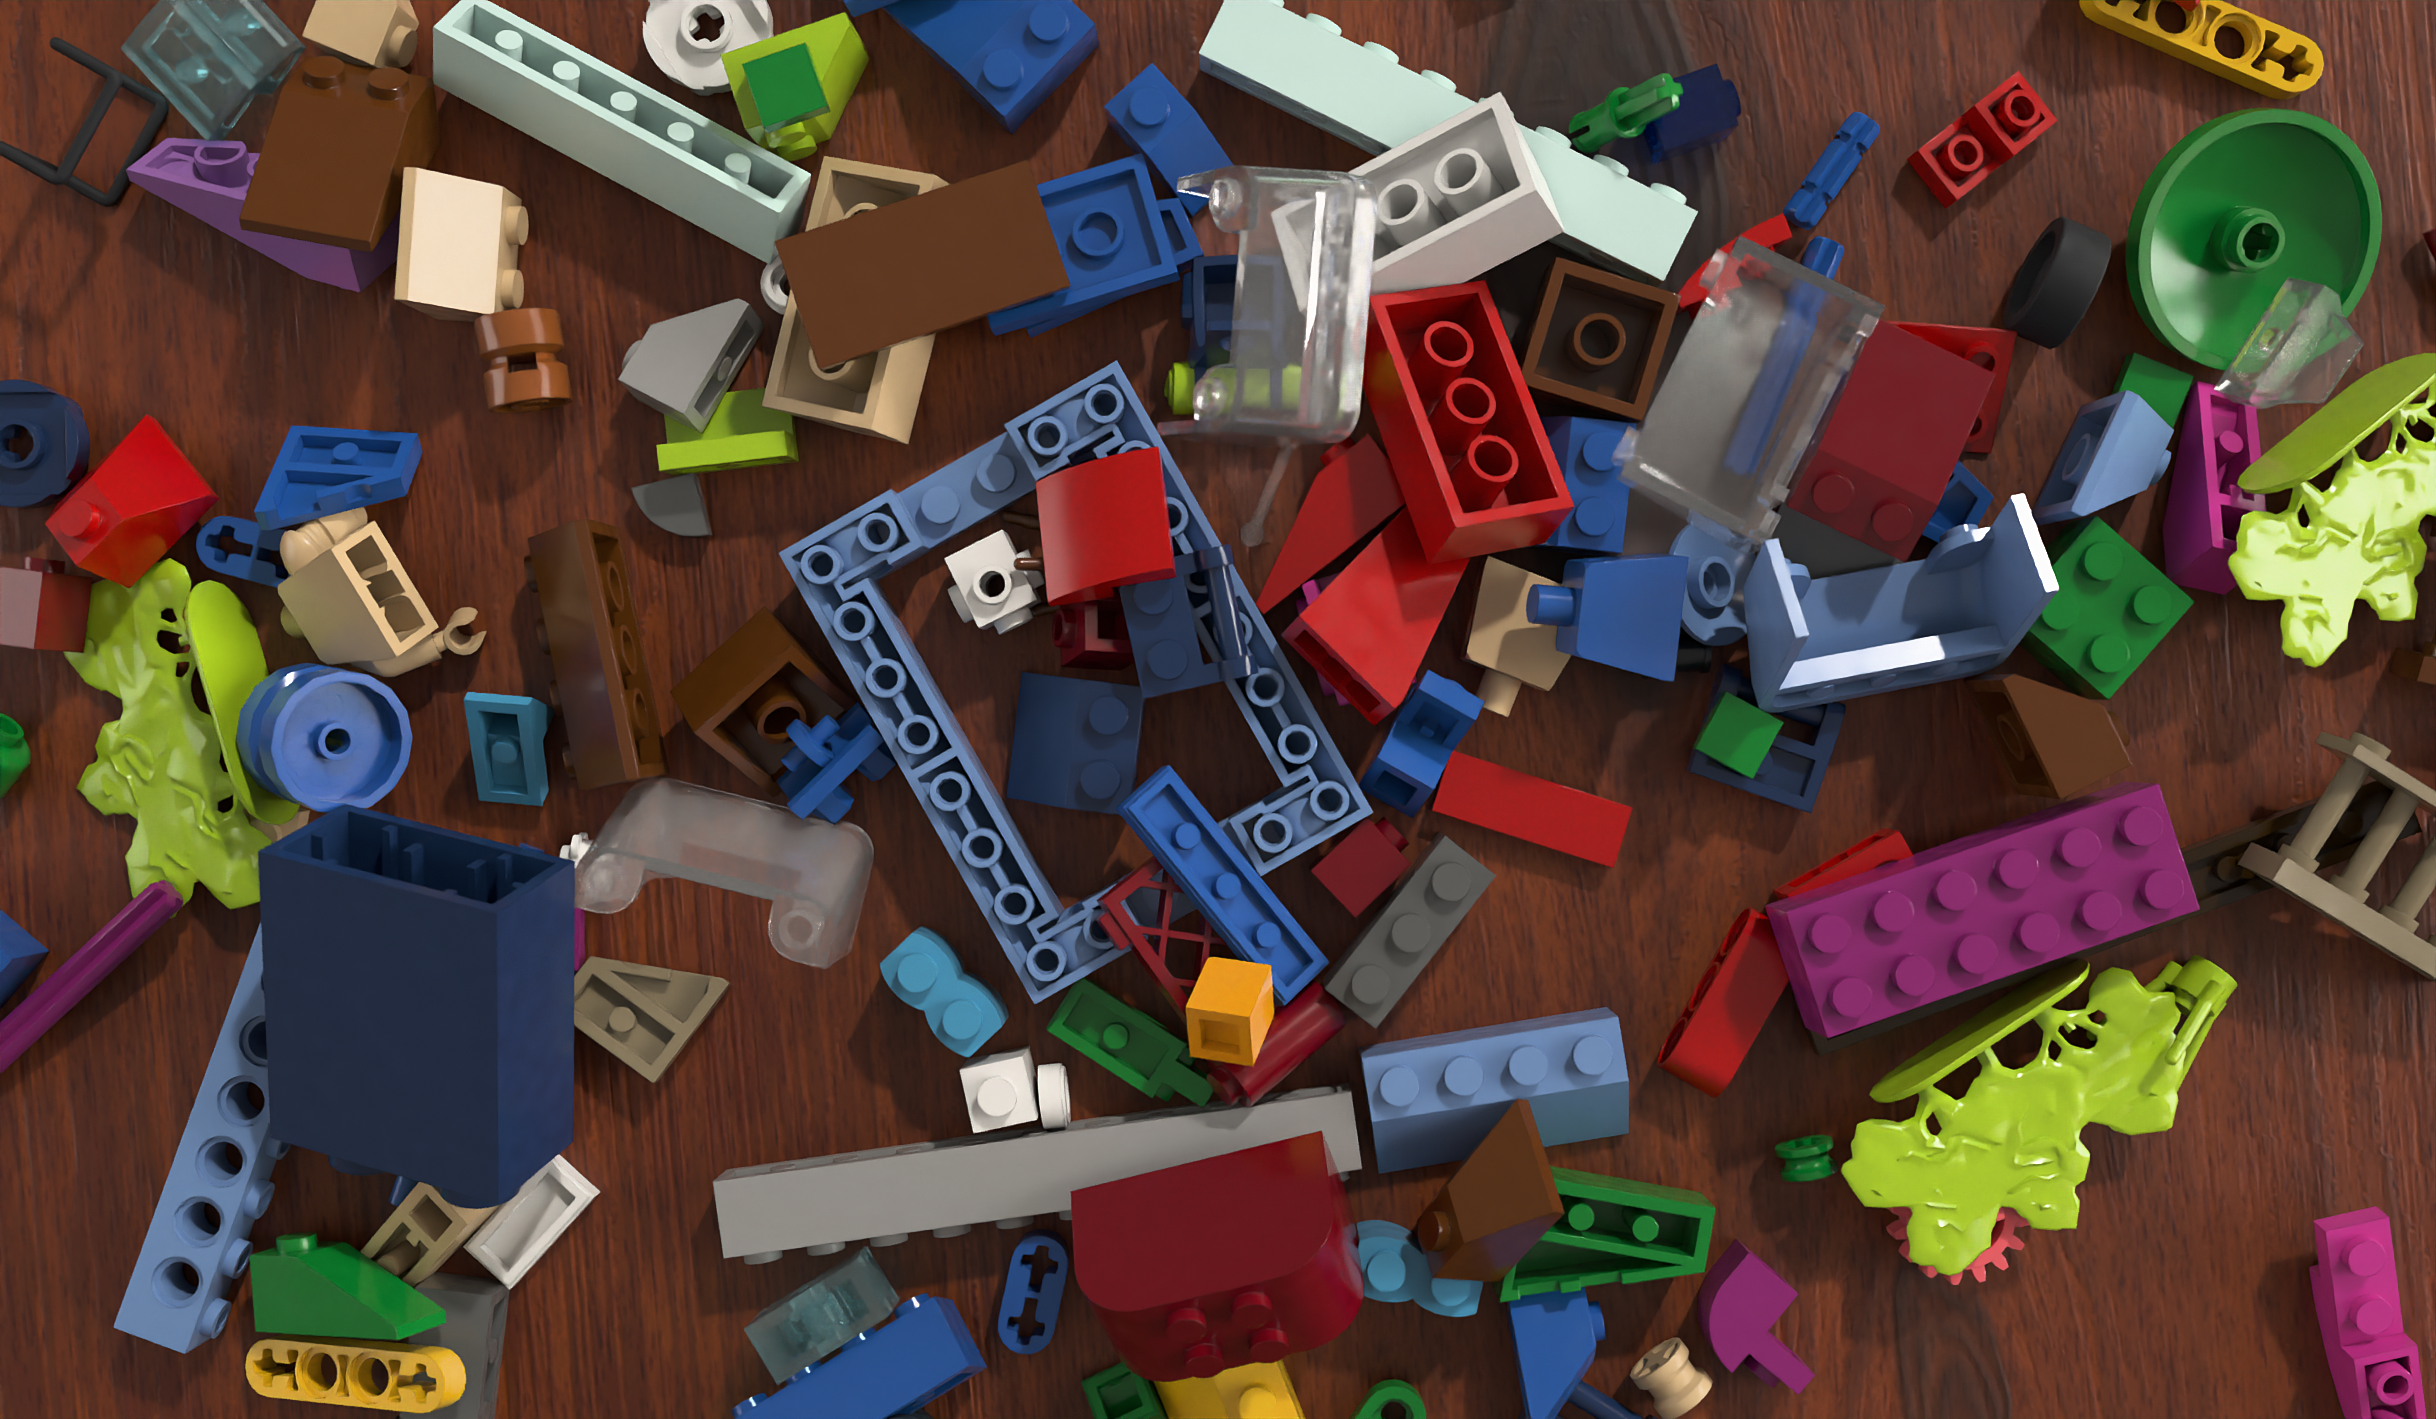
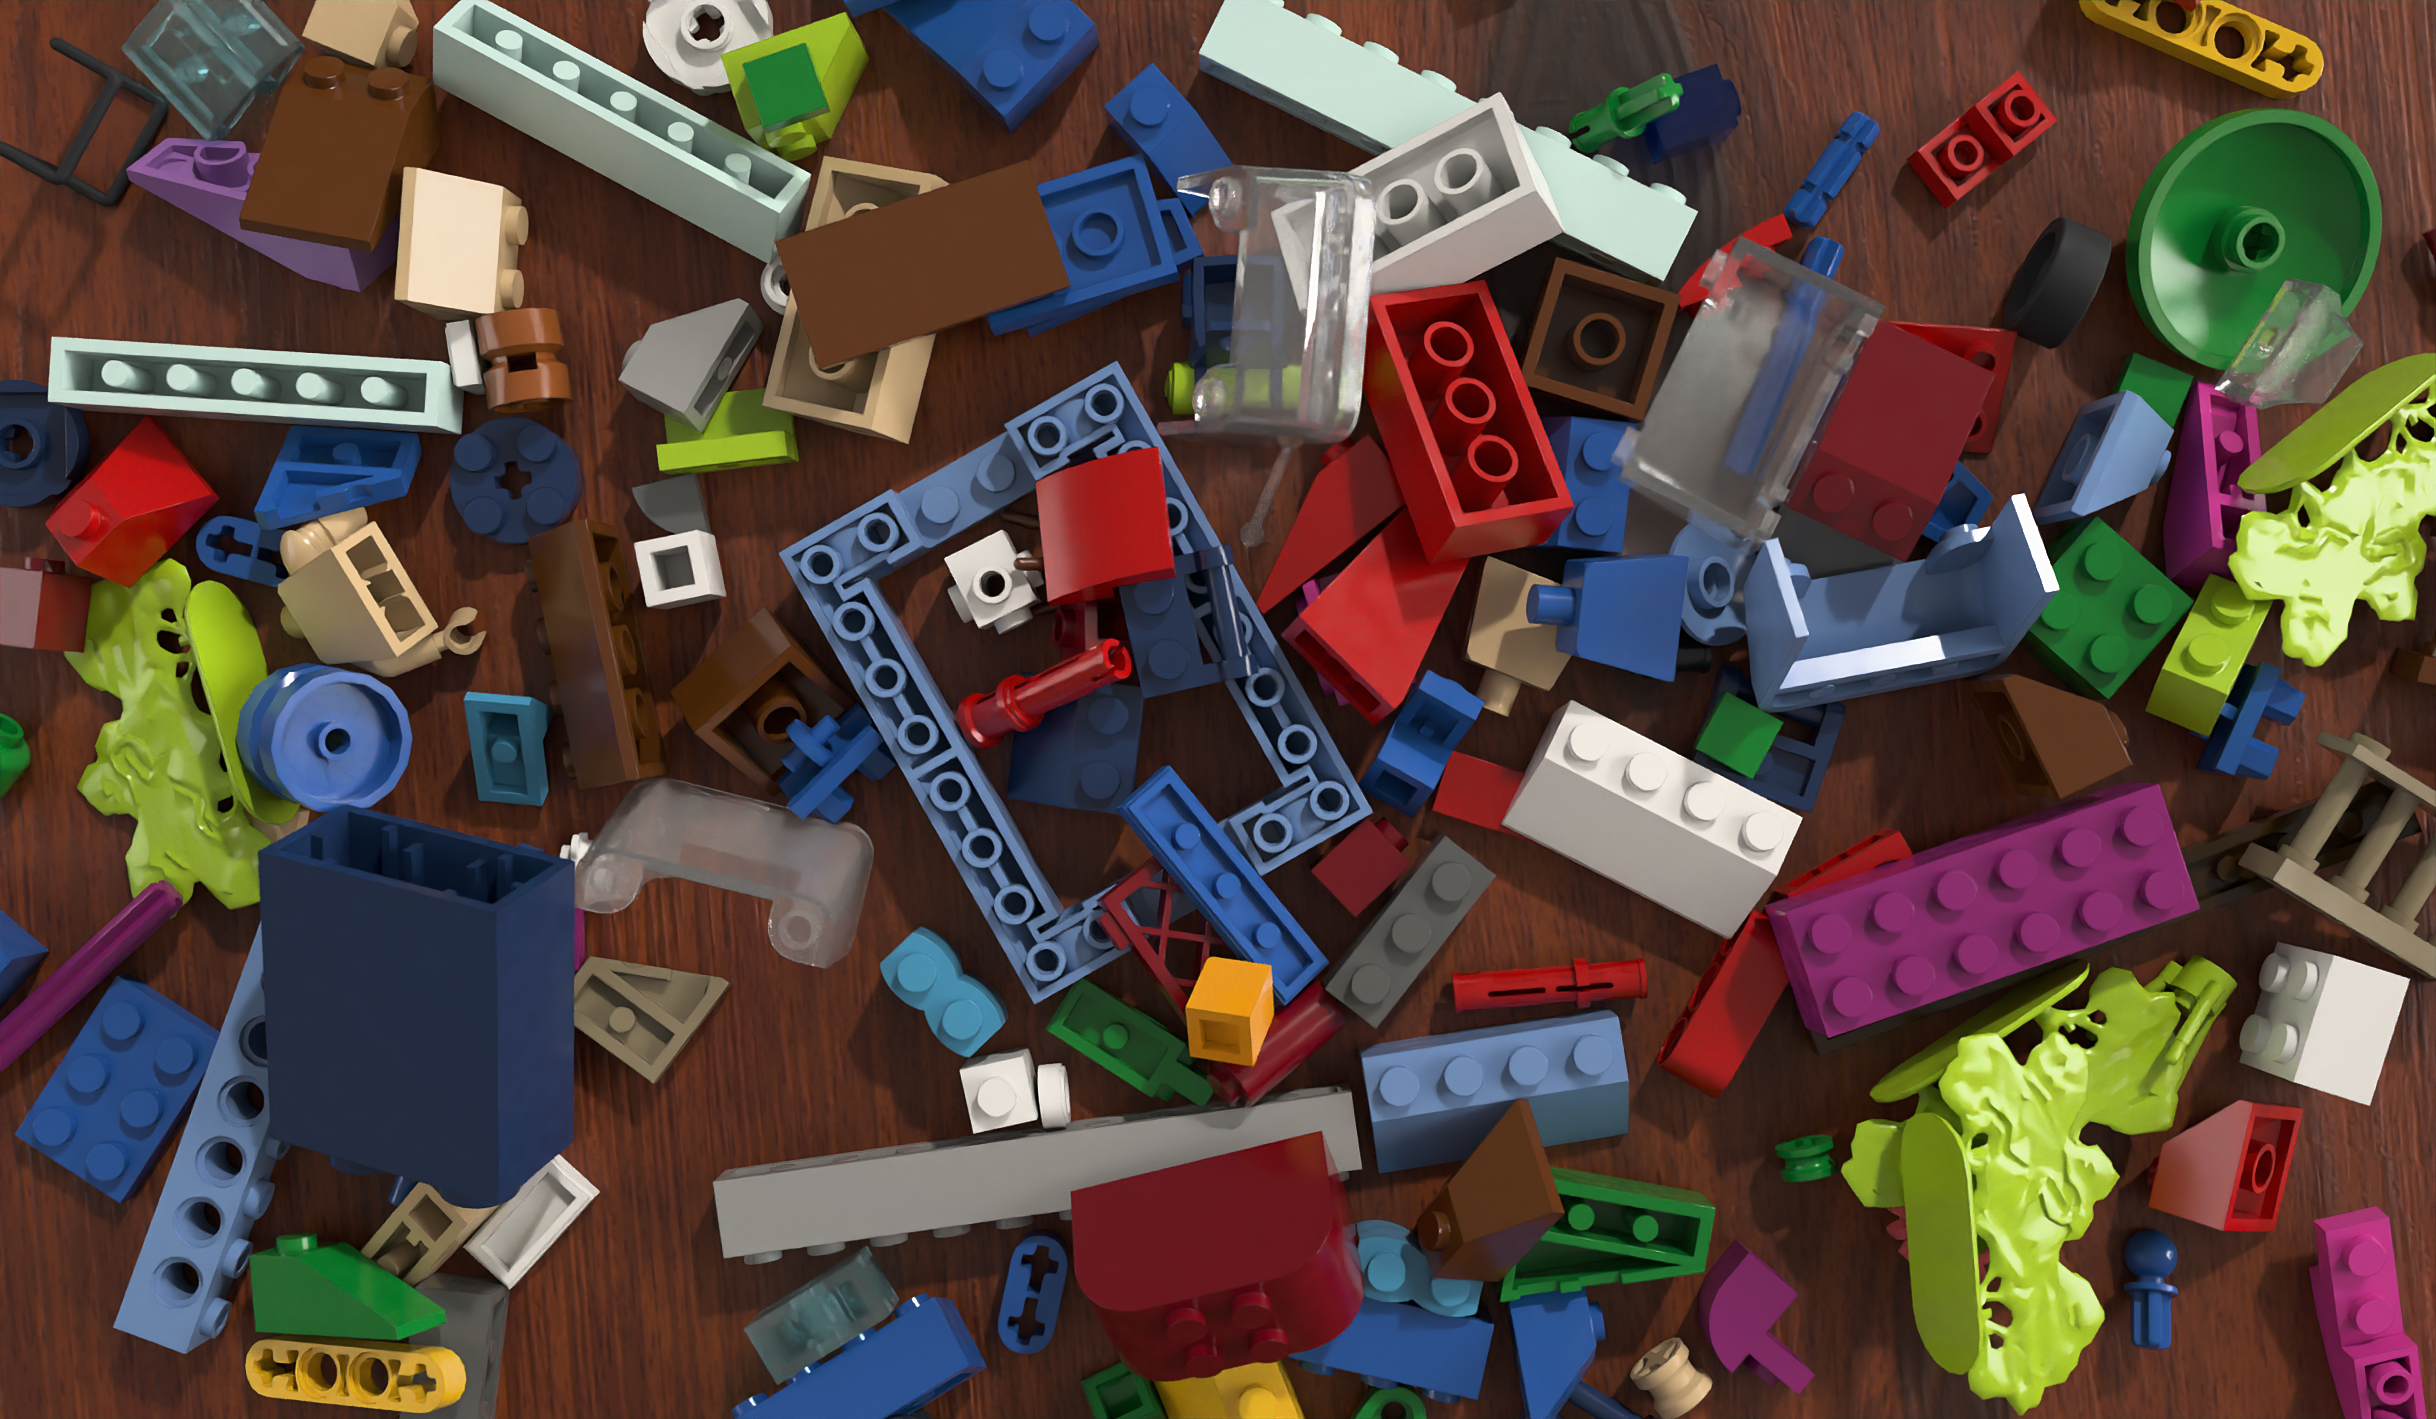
(121, 1088): none -> blue plate
(255, 385): none -> light aqua brick
(464, 357): none -> white tile
(485, 458): none -> dark blue plate
(680, 570): none -> white brick
(1023, 701): none -> red pin
(1409, 1347): none -> blue brick
(1550, 985): none -> red pin
(1650, 819): none -> white slope
(2027, 1202): none -> lime plant
(2150, 1258): none -> blue axle
(2208, 656): none -> lime brick
(2228, 1167): none -> red slope
(2231, 744): none -> blue hips
(2323, 1021): none -> white brick

